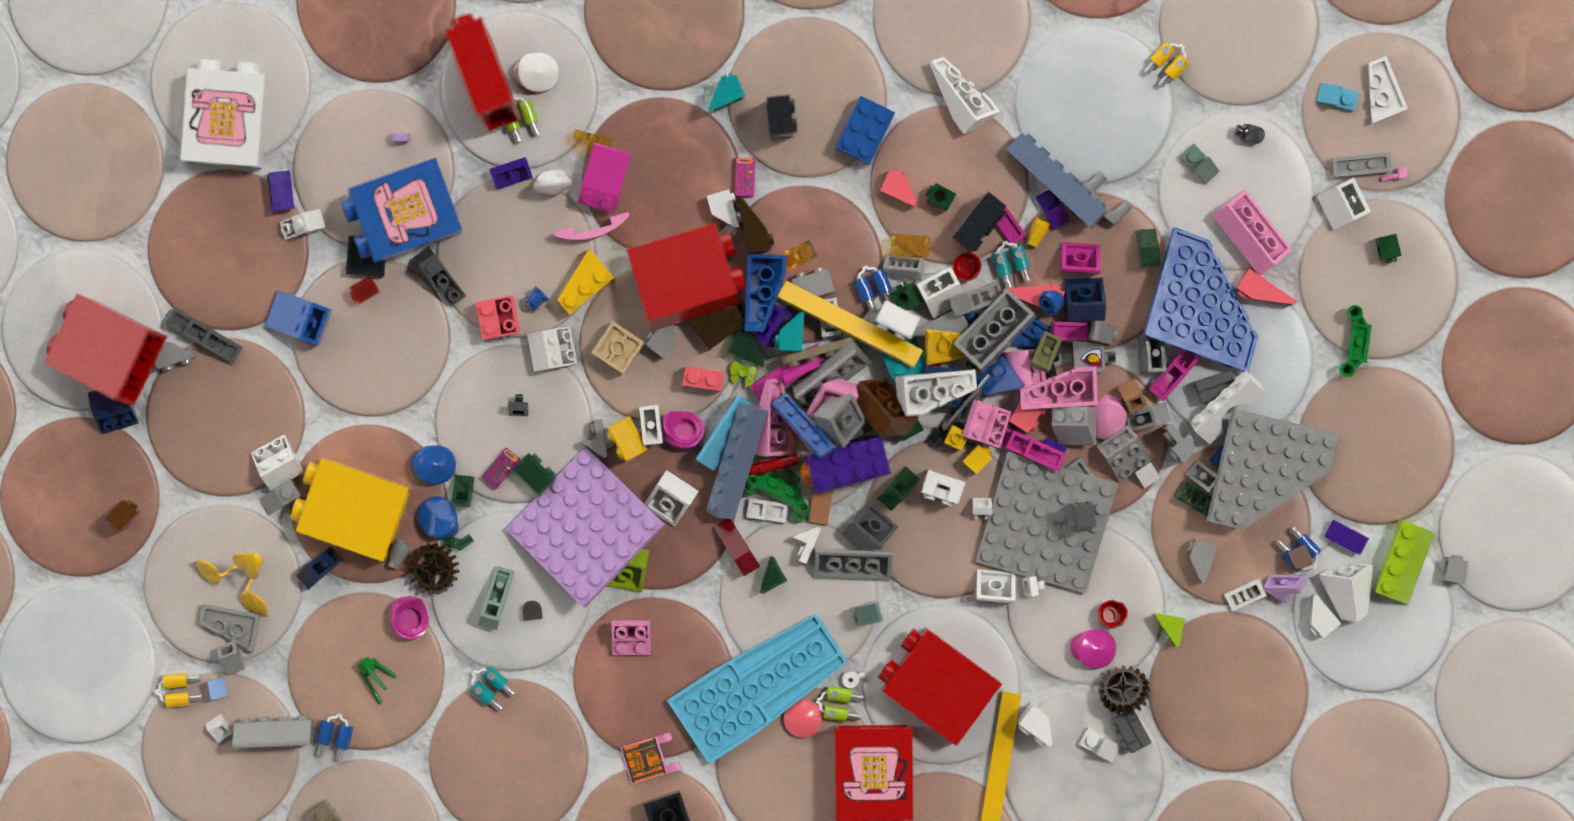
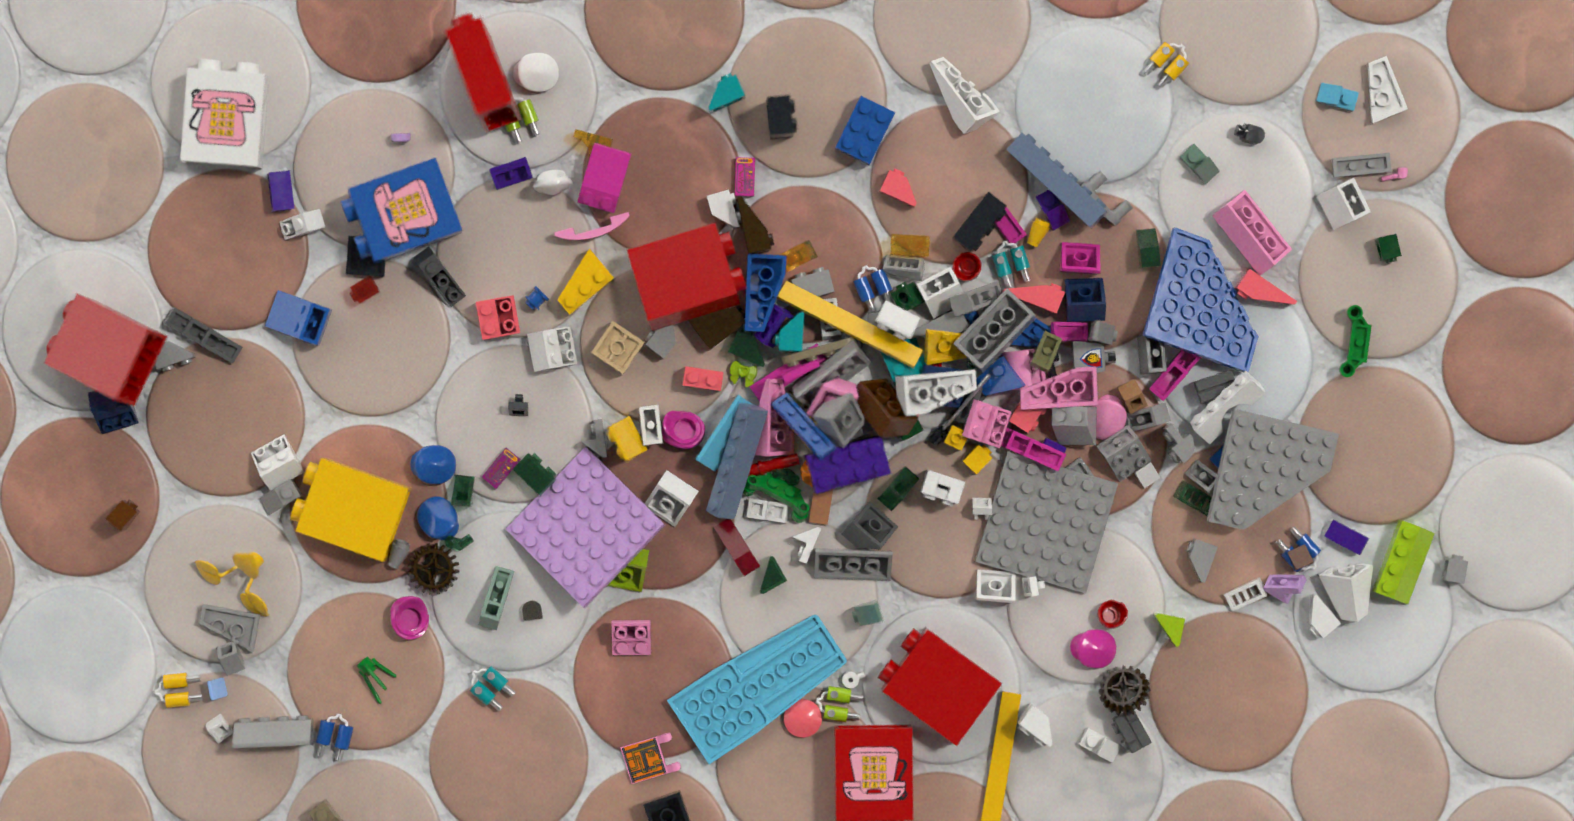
(318, 568): dark blue slope -> none
(949, 196): dark green brick -> none
(1051, 302): blue cone -> none
(1084, 515): dark grey brick -> none

